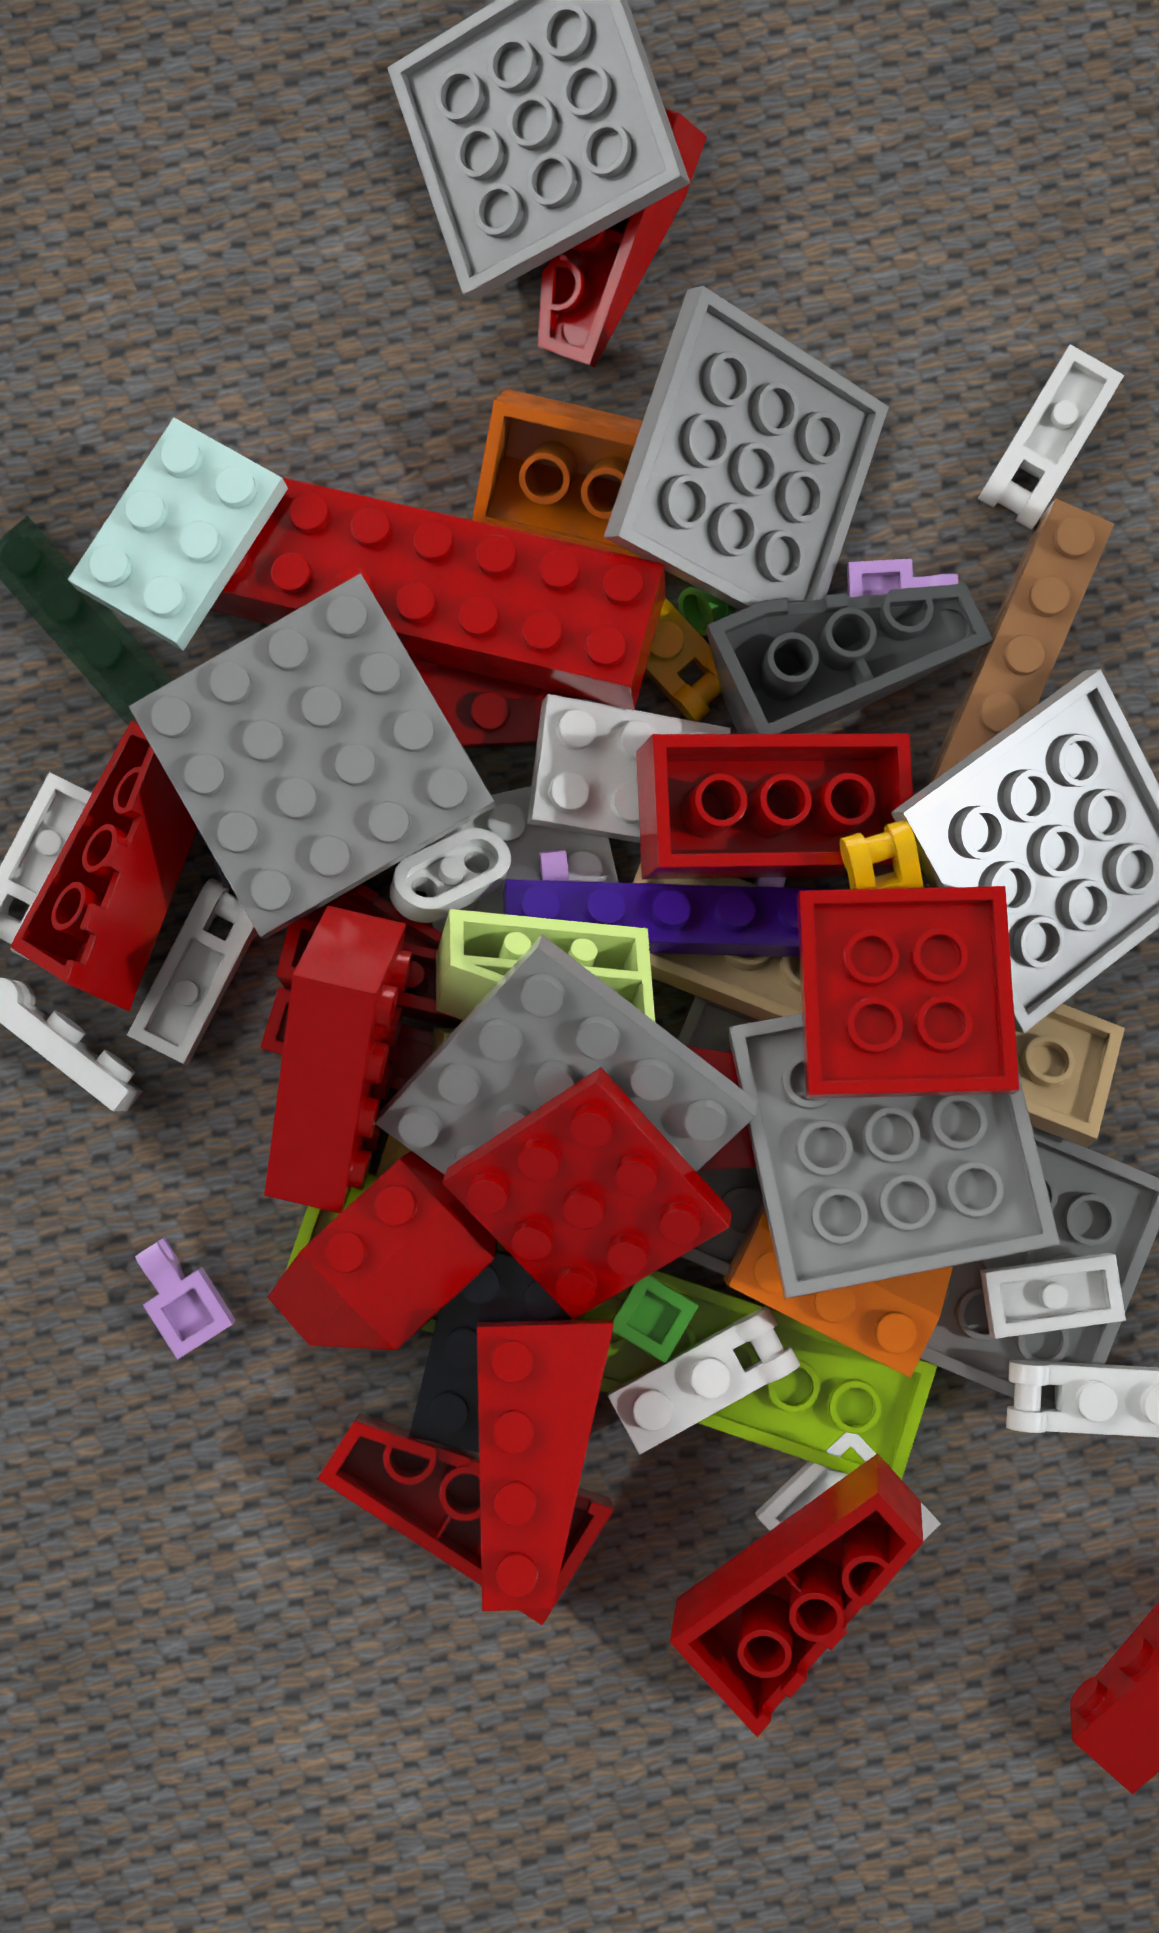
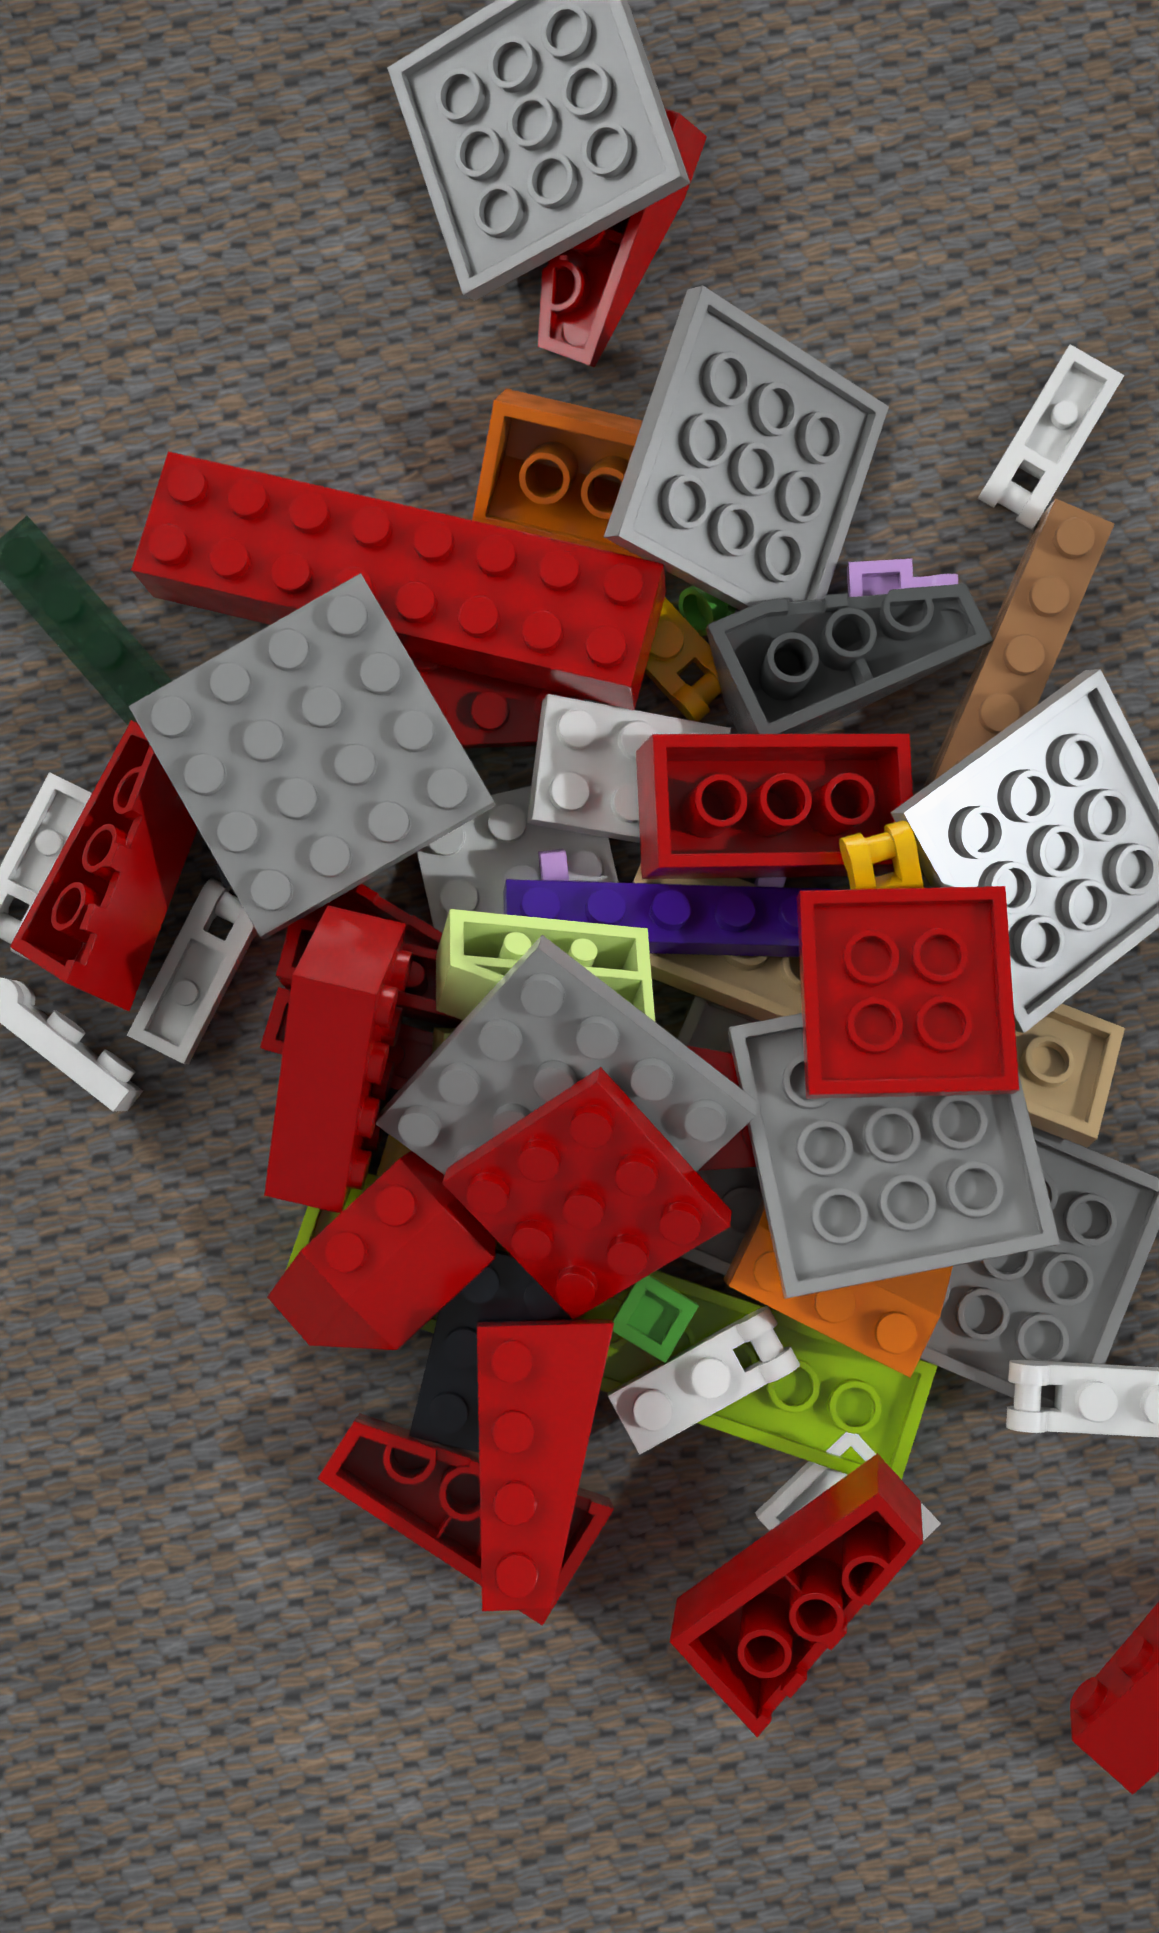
(178, 533): light aqua plate -> none
(187, 1306): lavender plate -> none
(443, 874): white plate -> none
(1052, 1295): white plate -> none

